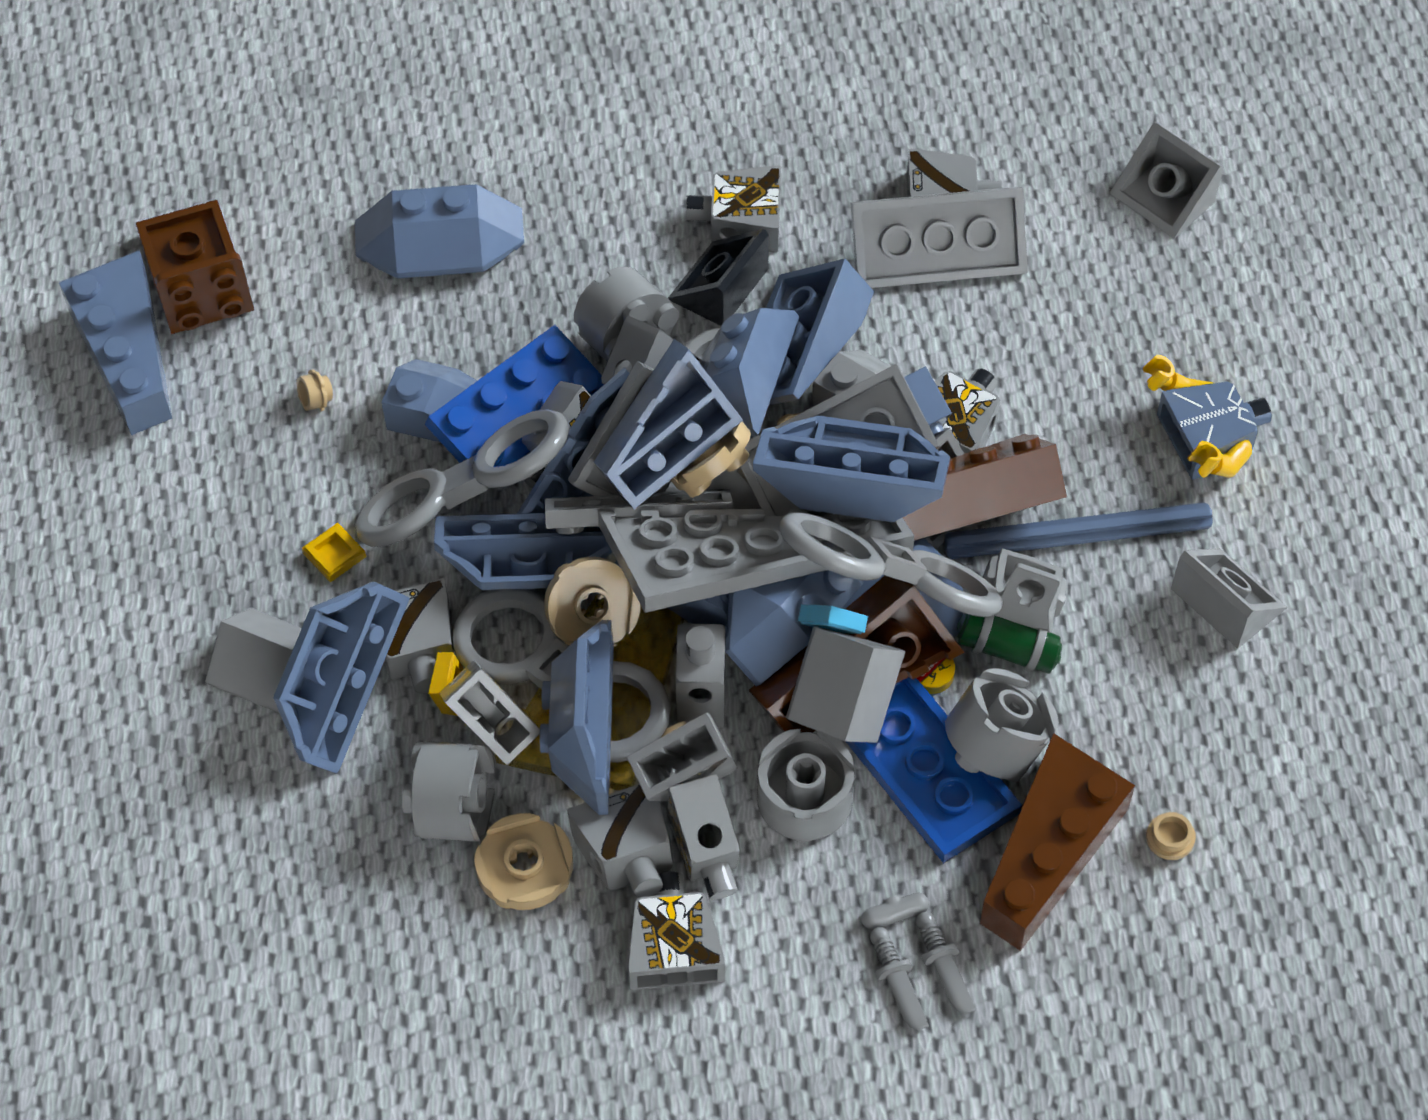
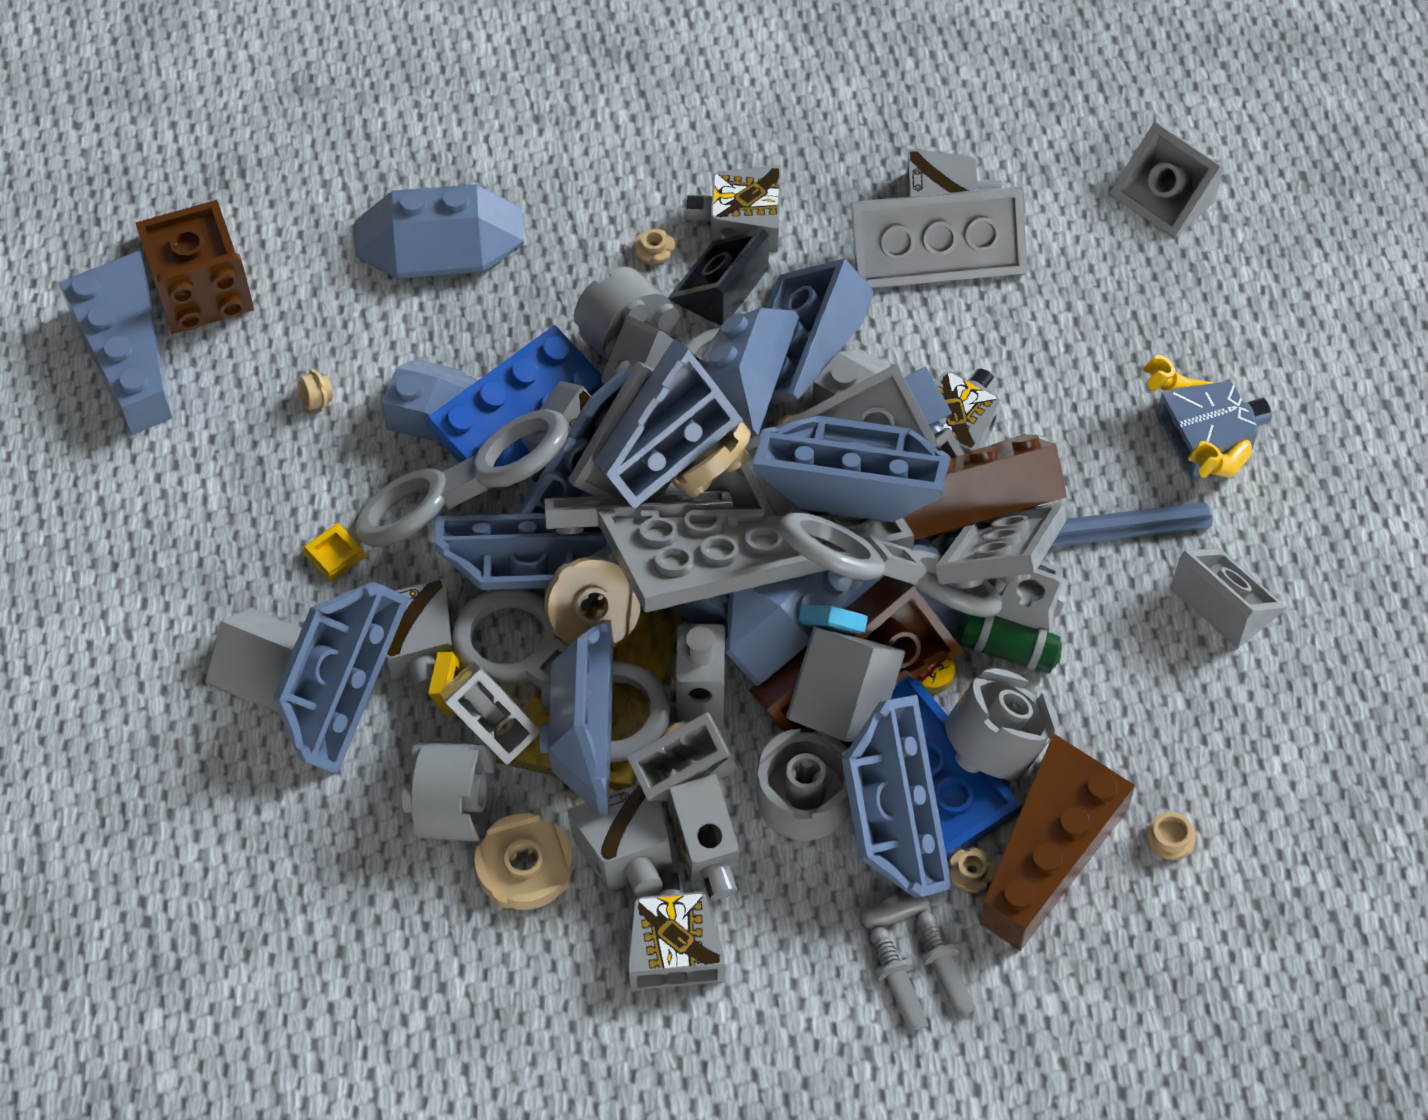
(654, 254): none -> tan plate
(896, 799): none -> sand blue wedge
(968, 881): none -> tan plate
(1001, 547): none -> light grey plate

